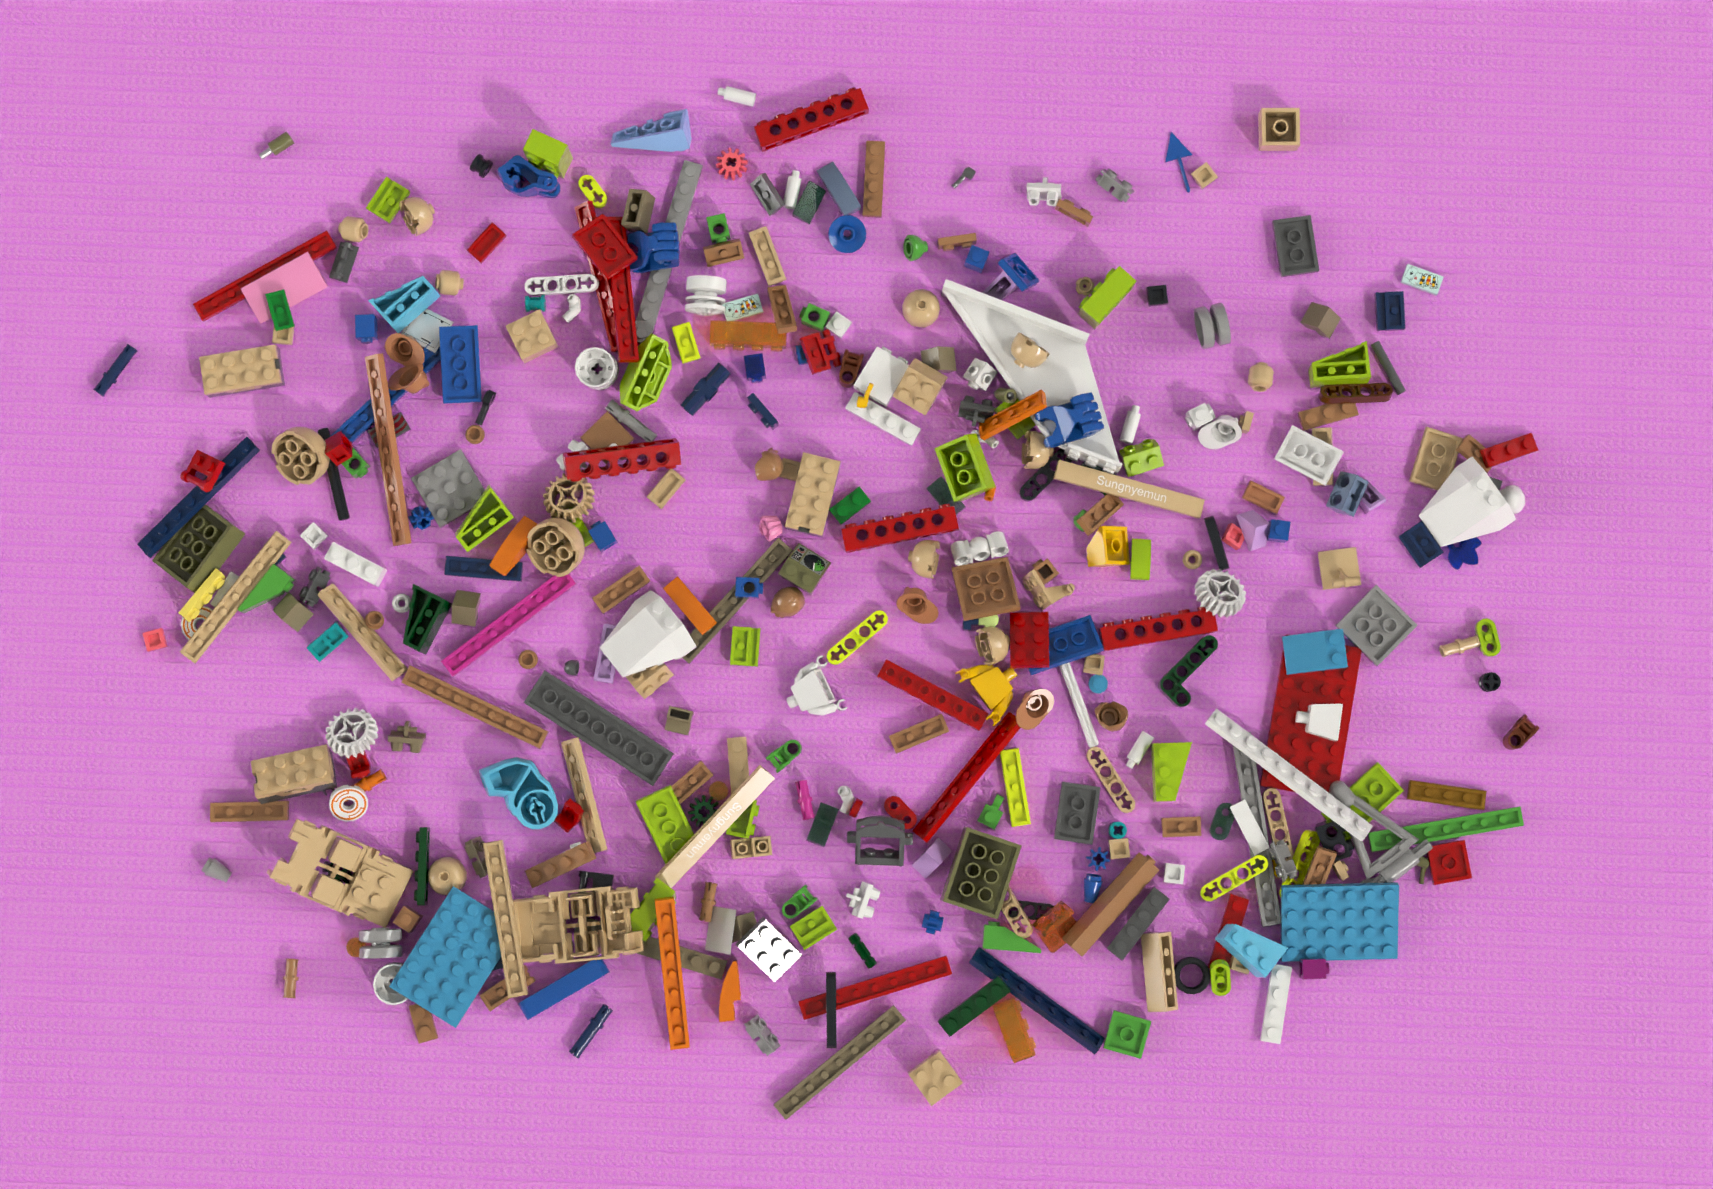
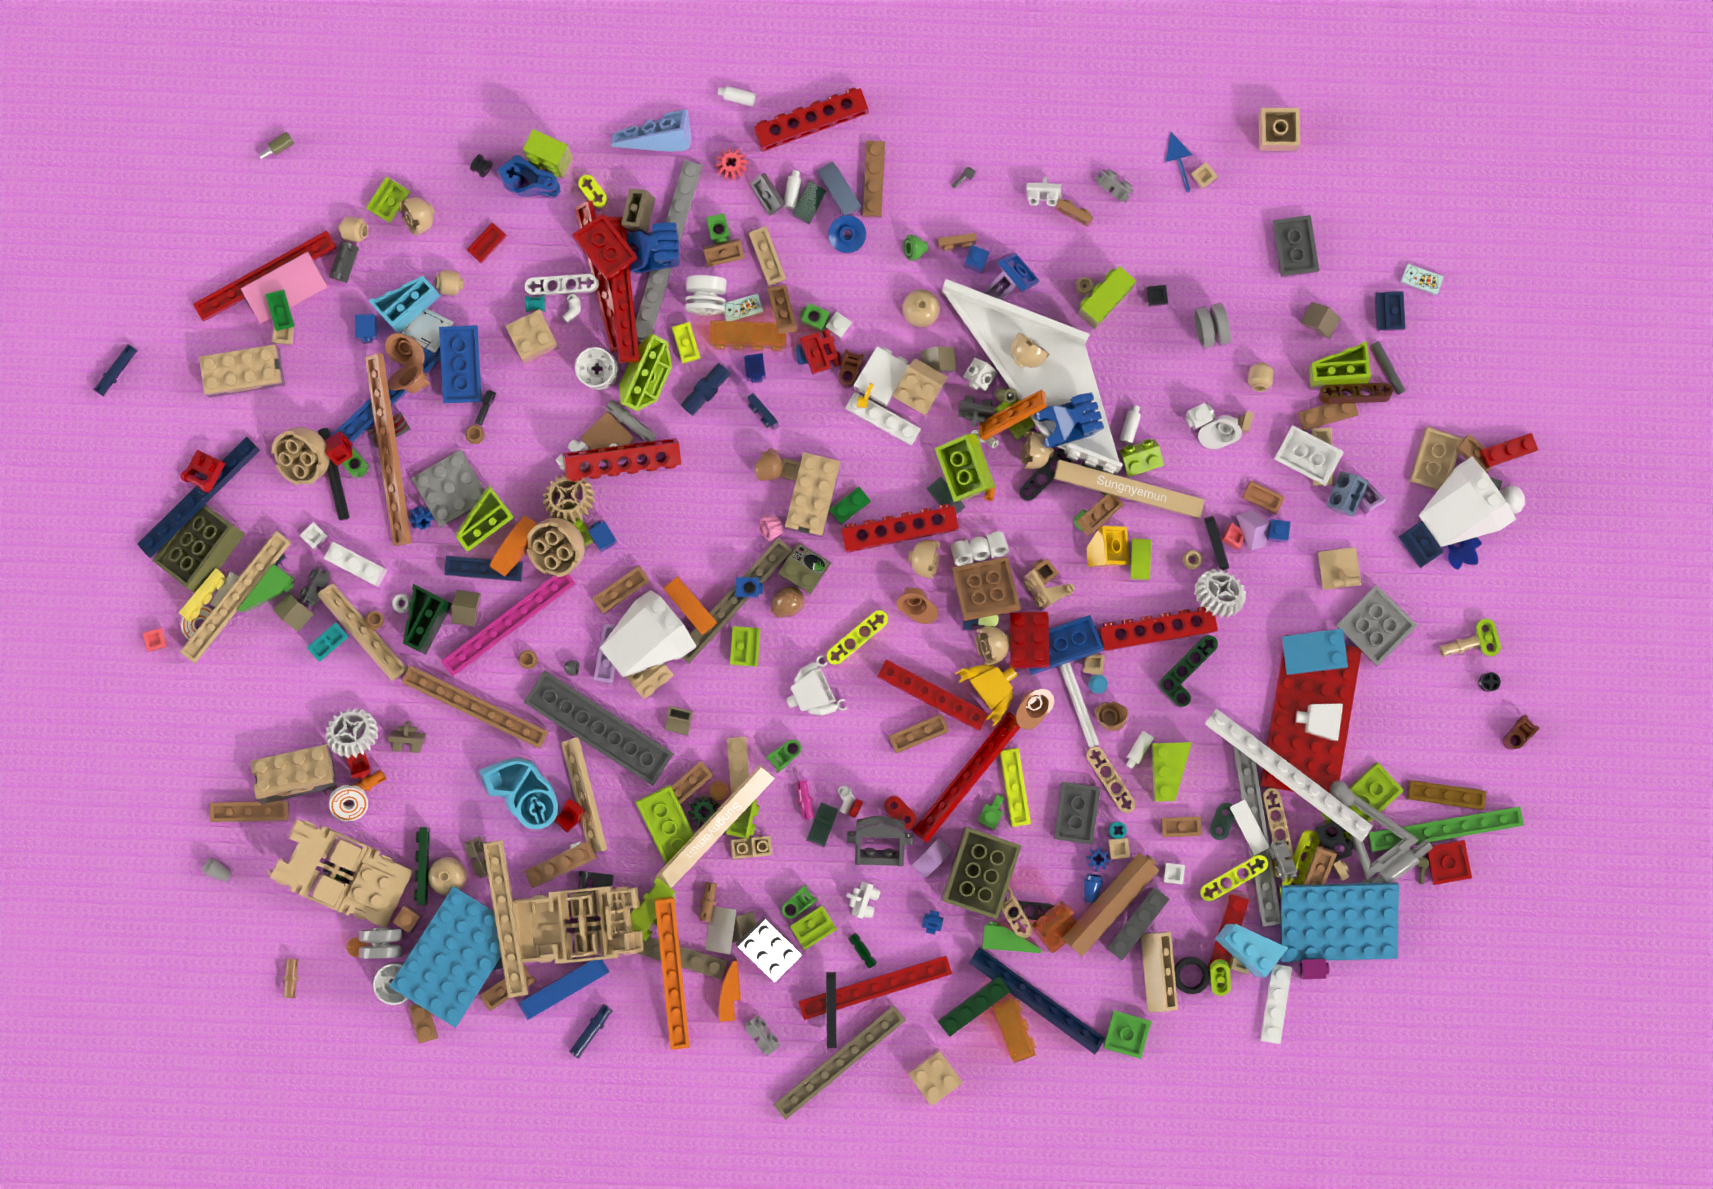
(666, 488): tan tile -> none

